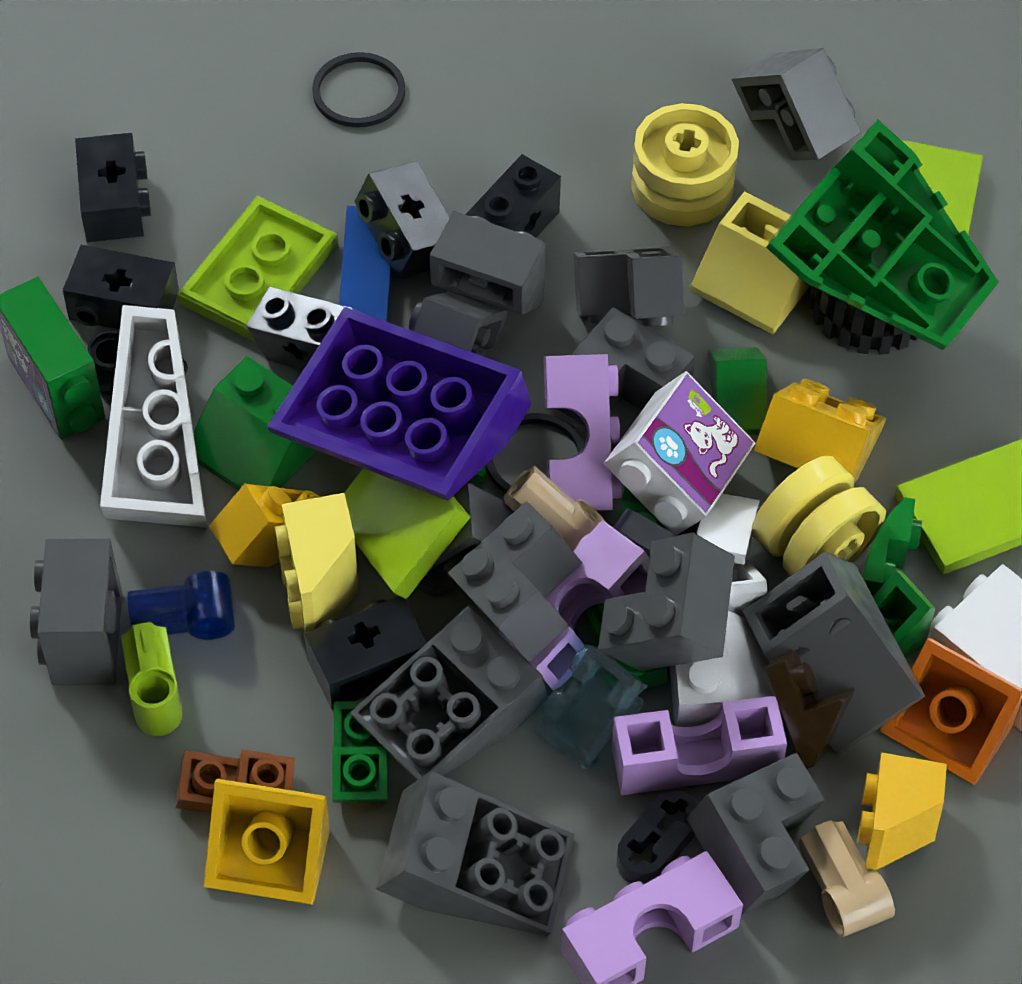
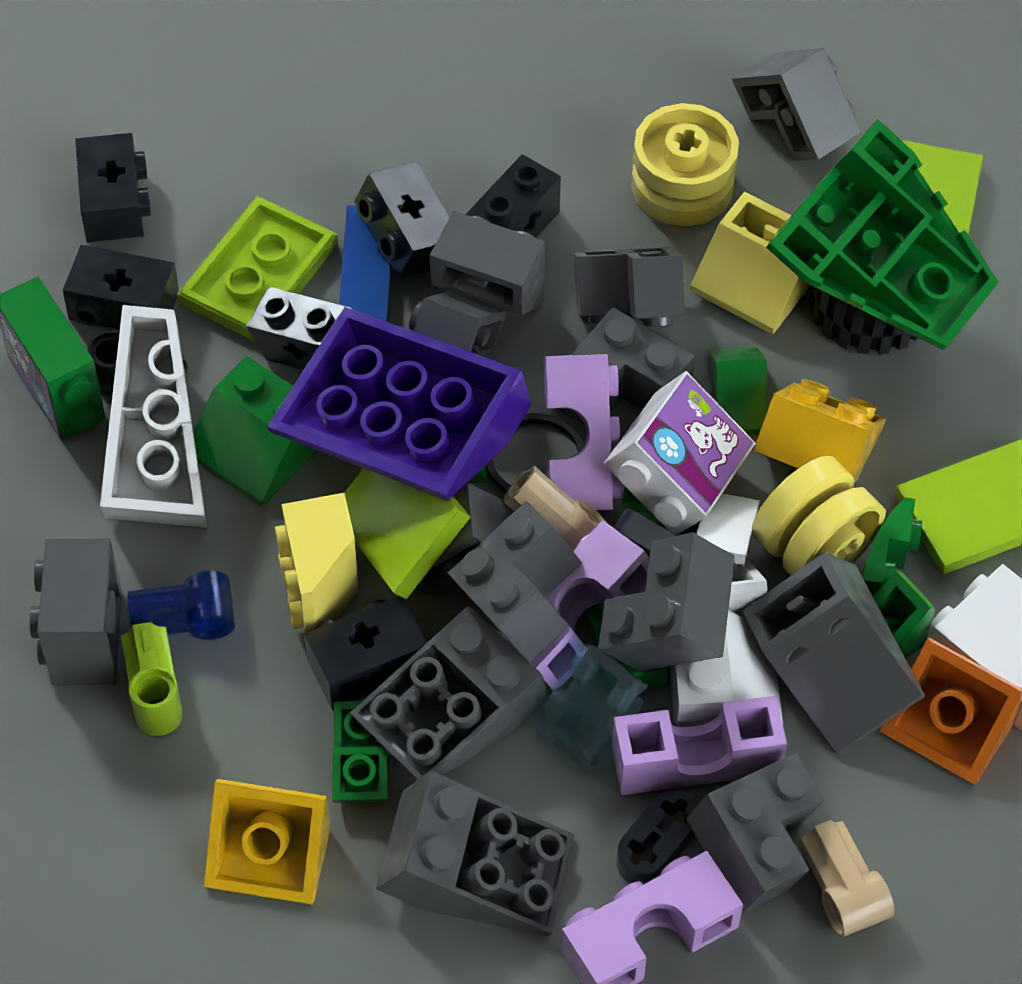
(201, 771): dark orange slope -> none
(249, 521): yellow slope -> none
(358, 57): black piece -> none
(808, 720): dark brown slope -> none
(904, 806): yellow slope -> none

